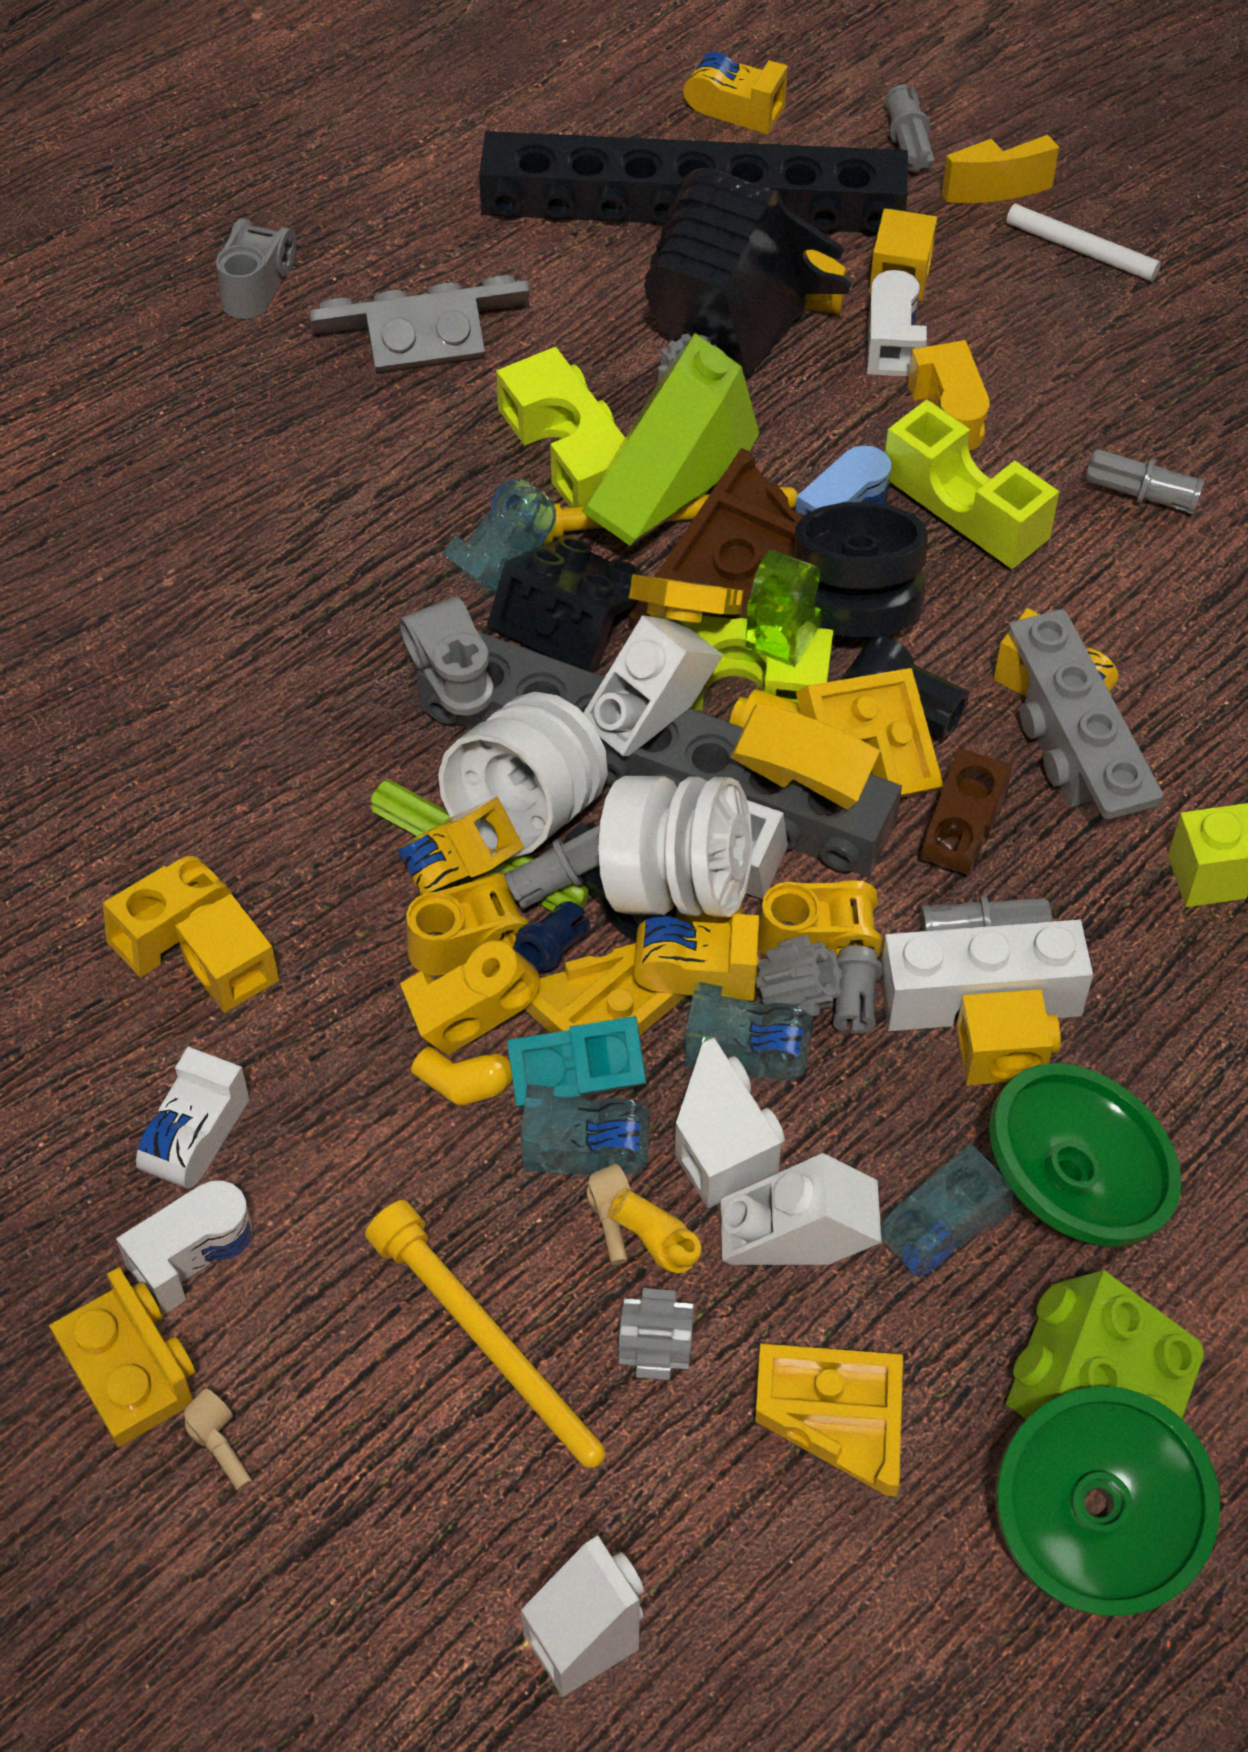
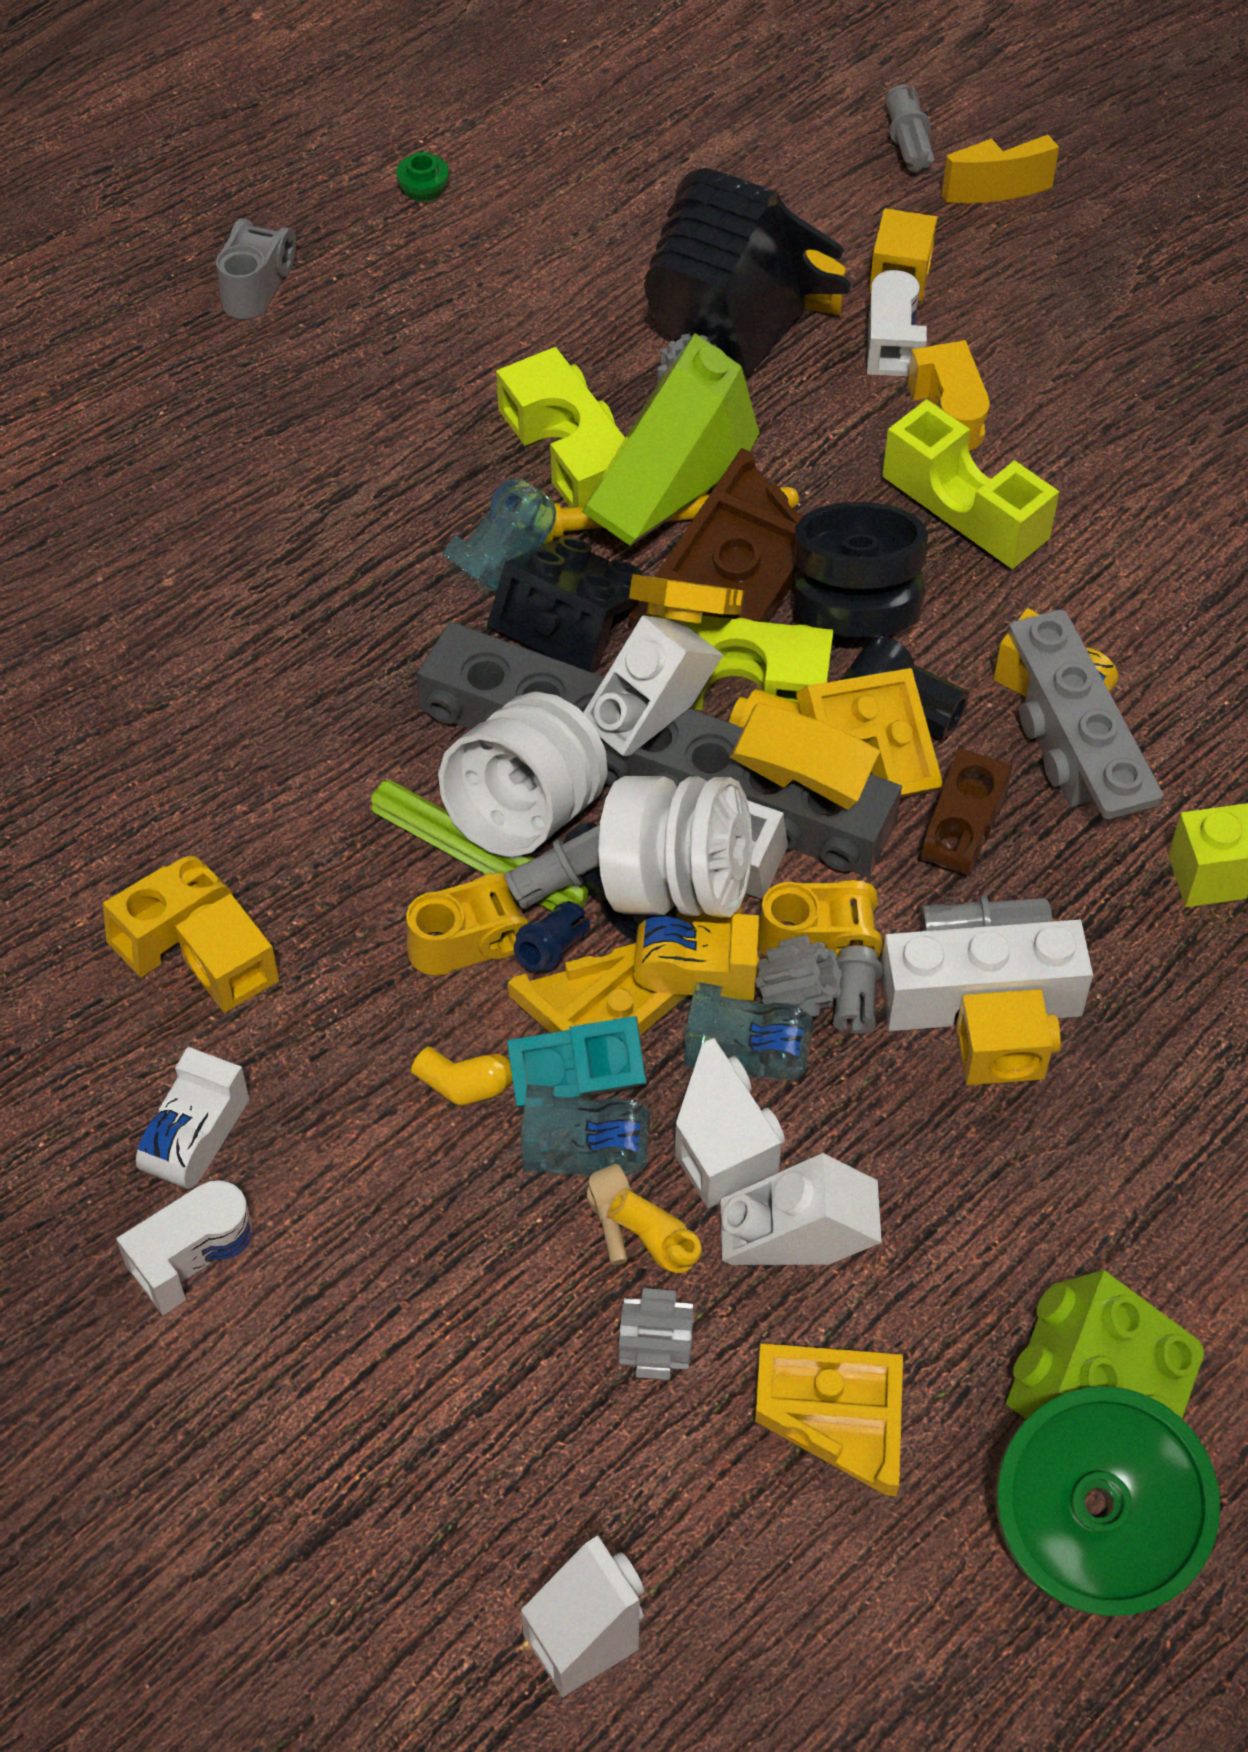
(124, 1360): yellow bracket -> none
(203, 1421): tan hand -> none
(401, 1235): yellow piece -> none
(422, 176): none -> green plate
(424, 326): light grey bracket -> none
(450, 655): light grey piece -> none
(457, 848): yellow leg -> none
(471, 997): yellow leg -> none
(639, 177): black brick -> none
(738, 91): yellow leg -> none
(785, 600): clear neon green leg -> none
(855, 477): light blue leg -> none
(947, 1212): clear light blue leg -> none
(1083, 242): white bar -> none
(1085, 1155): green dish -> none
(1145, 481): light grey axle -> none

